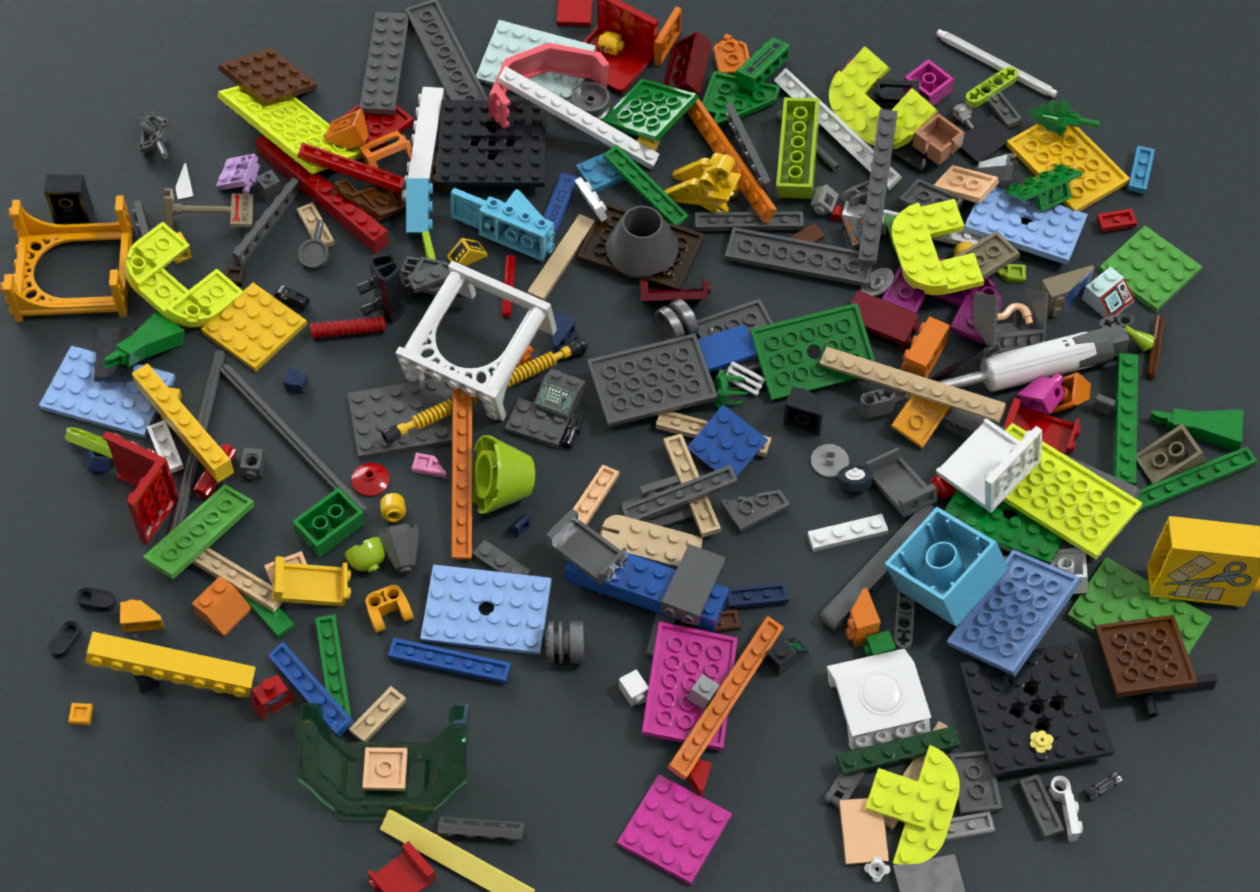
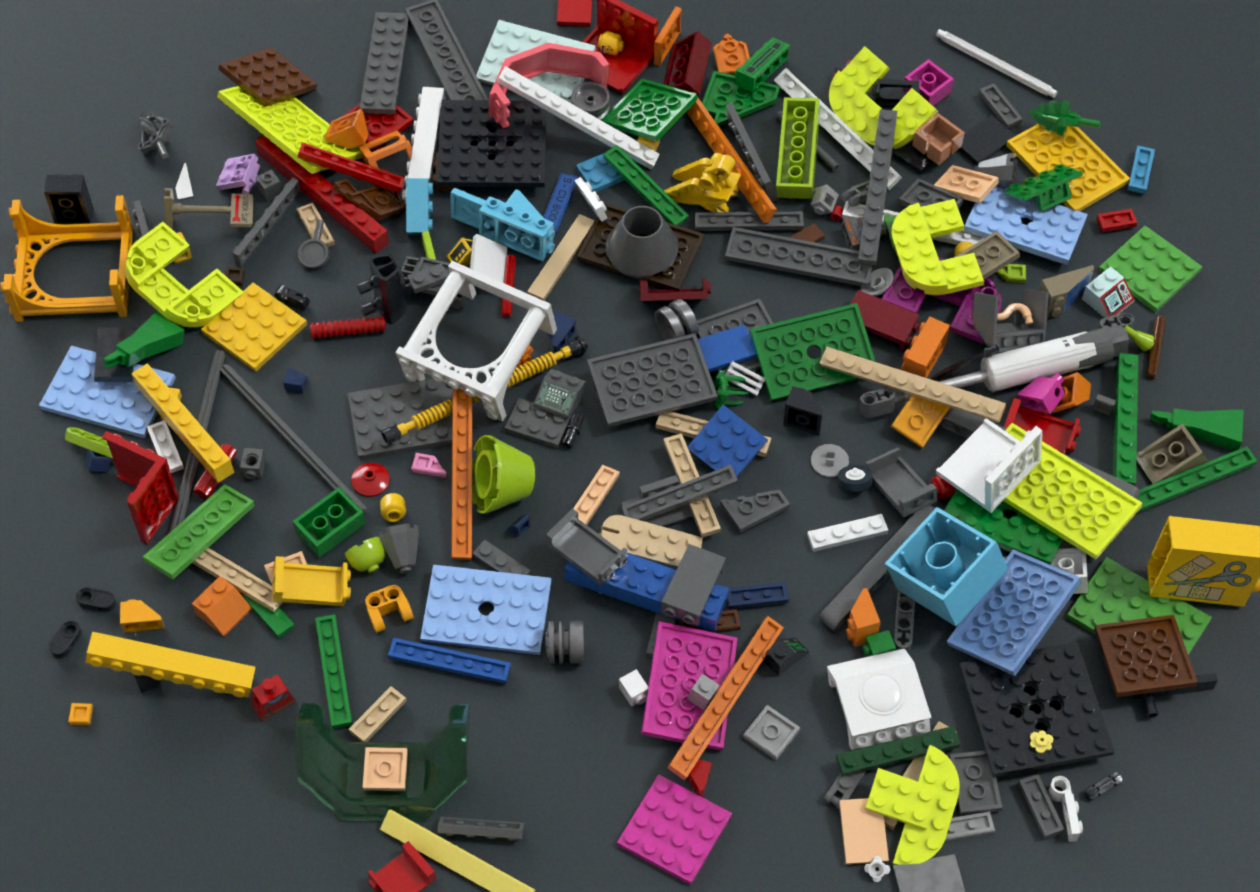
(311, 688): blue plate -> none
(488, 257): none -> white tile
(771, 732): none -> light grey tile
(963, 114): light grey piece -> none
(994, 89): lime beam -> none

